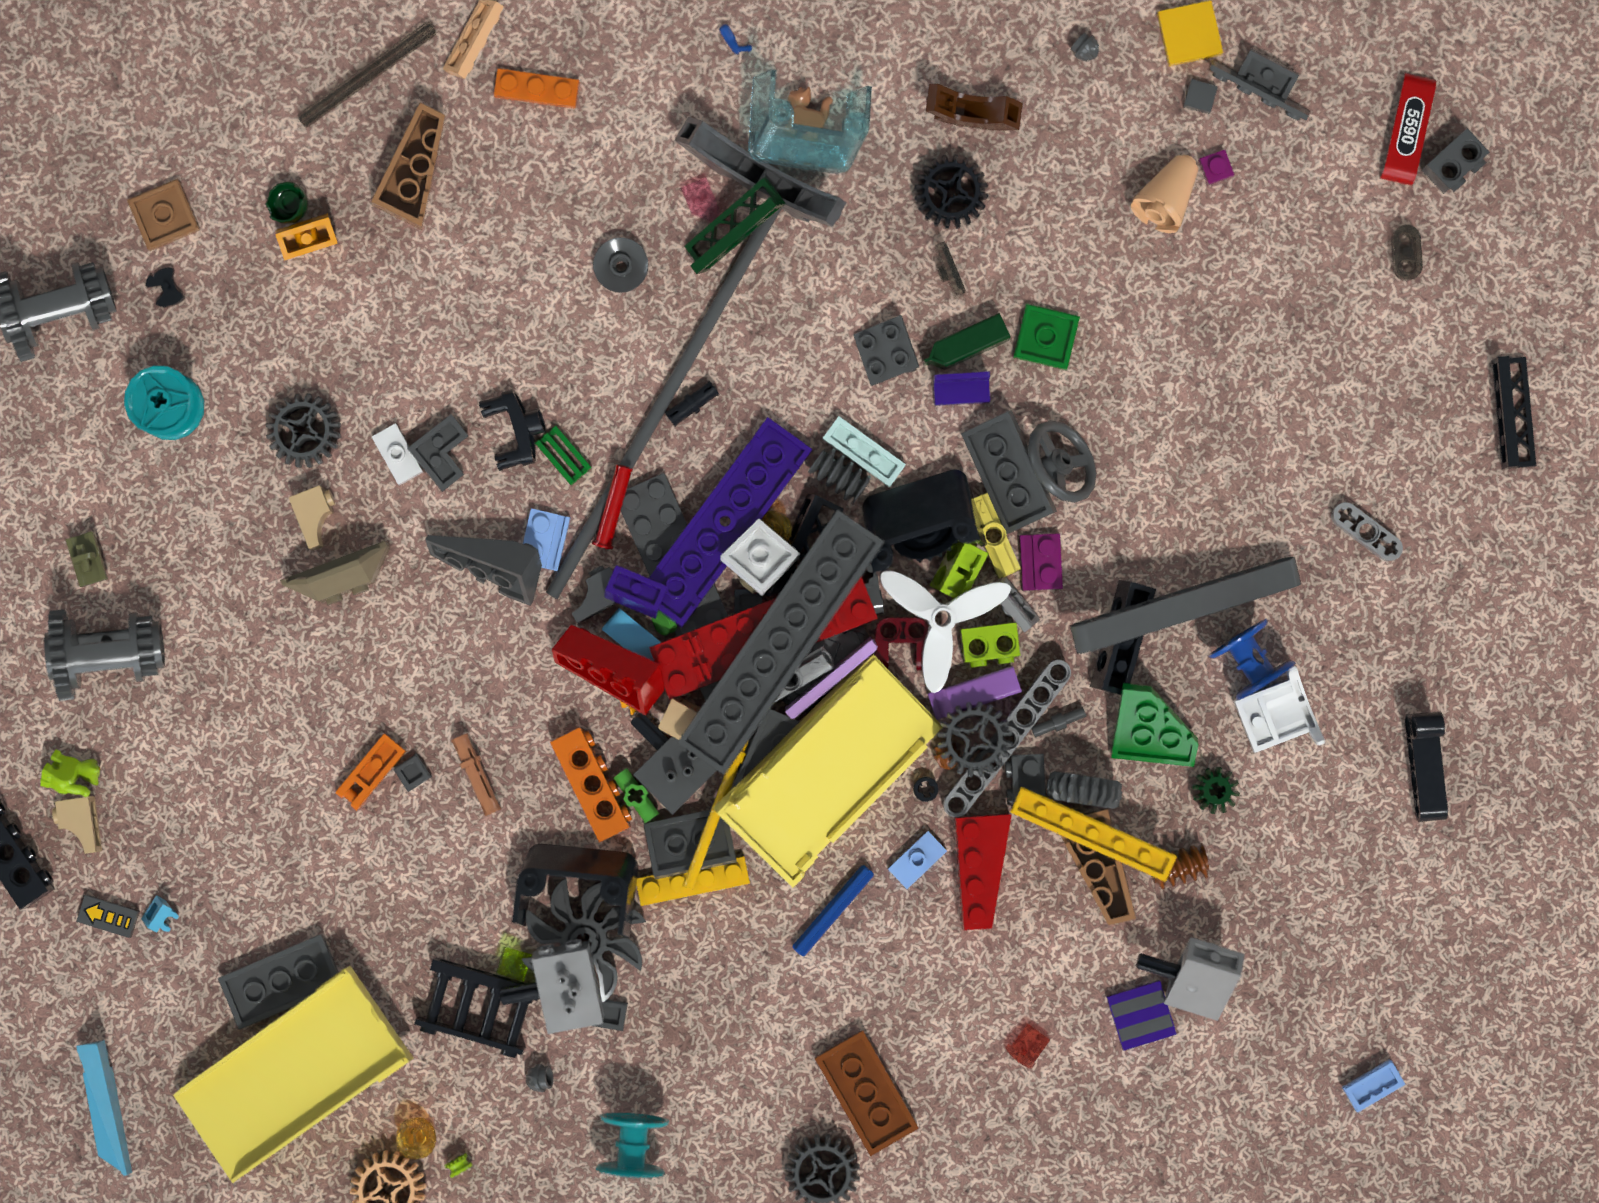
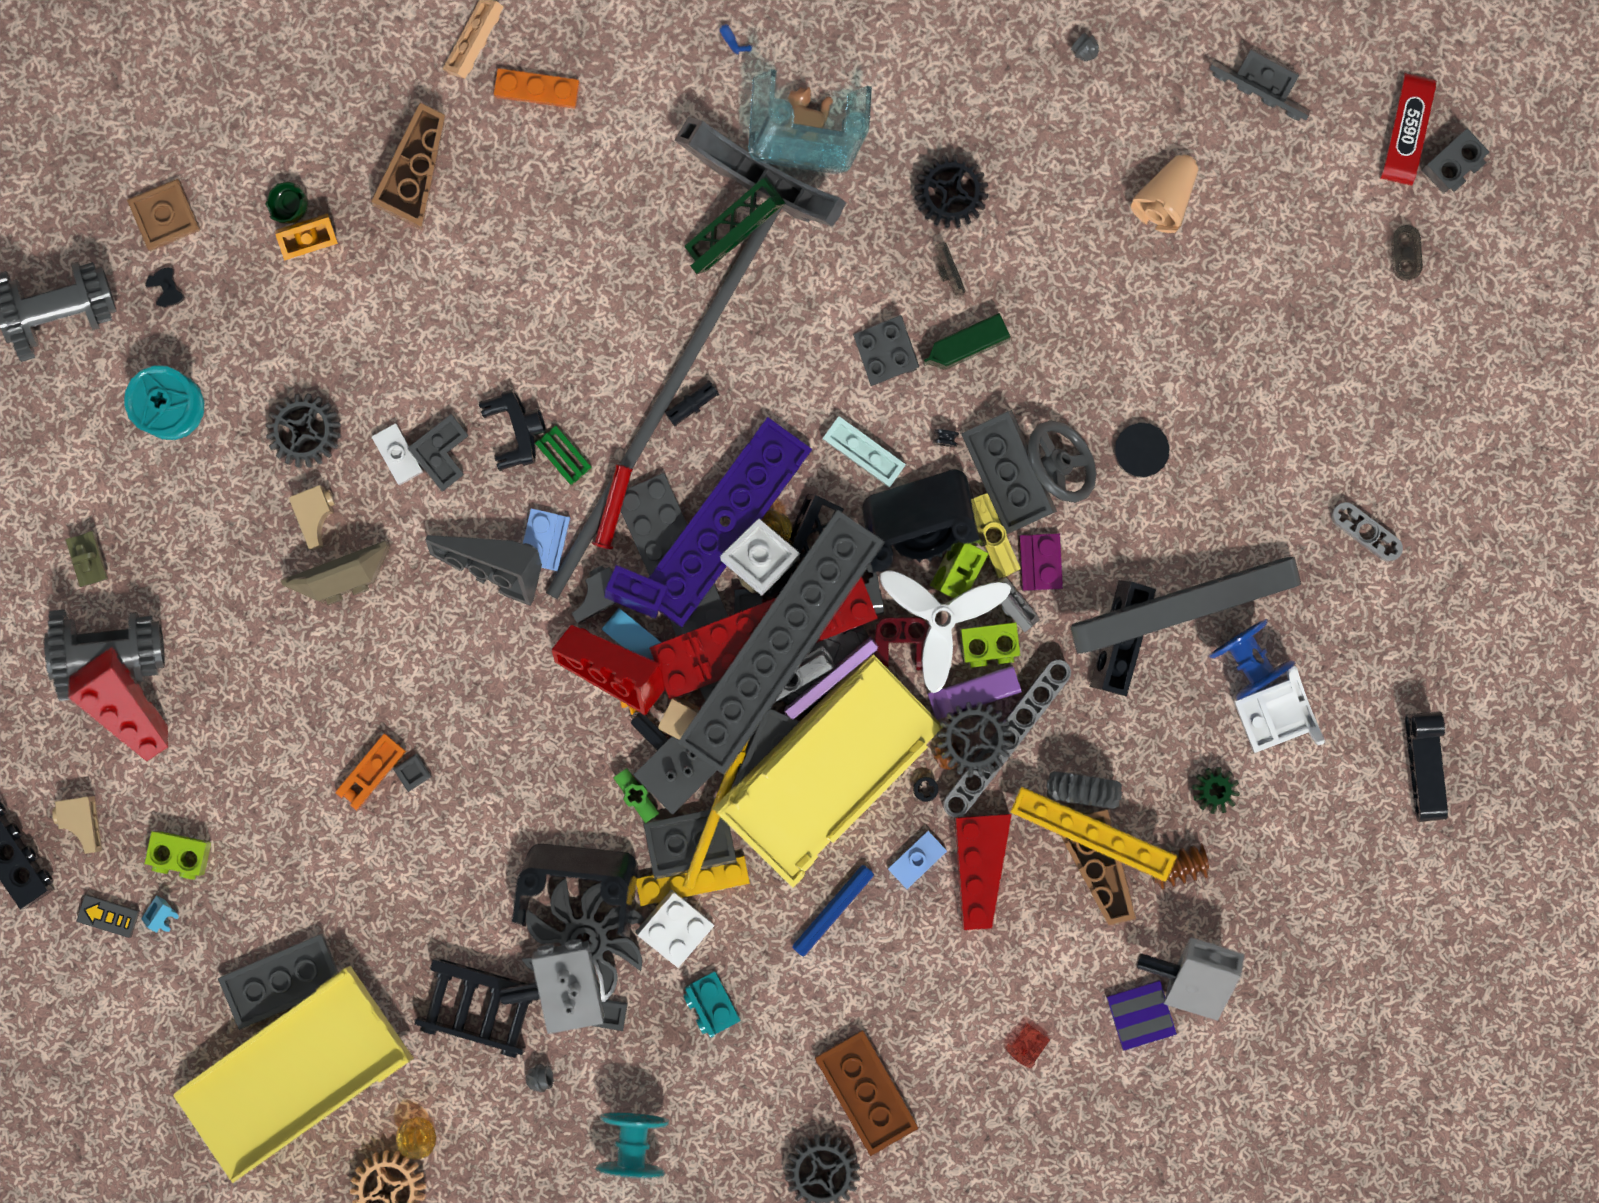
(66, 771): lime animal -> none
(104, 1106): medium azure wedge -> none
(118, 703): none -> wedge
(178, 848): none -> lime brick
(366, 74): clear smoke axle -> none
(458, 1165): lime bush -> none
(476, 774): nougat pin -> none
(512, 964): clear neon green plate -> none
(565, 748): orange brick -> none
(617, 251): dark grey dish -> none
(664, 624): bright green tile -> none
(674, 928): none -> white plate
(701, 200): clear pink tile -> none
(712, 1004): none -> teal bracket
(840, 474): dark grey piece -> none
(945, 438): none -> black bush
(961, 388): dark purple panel -> none
(971, 111): reddish brown arch -> none
(1025, 772): dark grey bracket -> none
(1046, 337): green tile -> none
(1058, 722): dark grey bar -> none
(1141, 450): none -> black tile
(1151, 730): green plate -> none
(1190, 33): yellow tile -> none
(1200, 96): dark grey tile -> none
(1216, 167): magenta plate -> none
(1373, 1085): light blue plate -> none
(1506, 412): black fence -> none

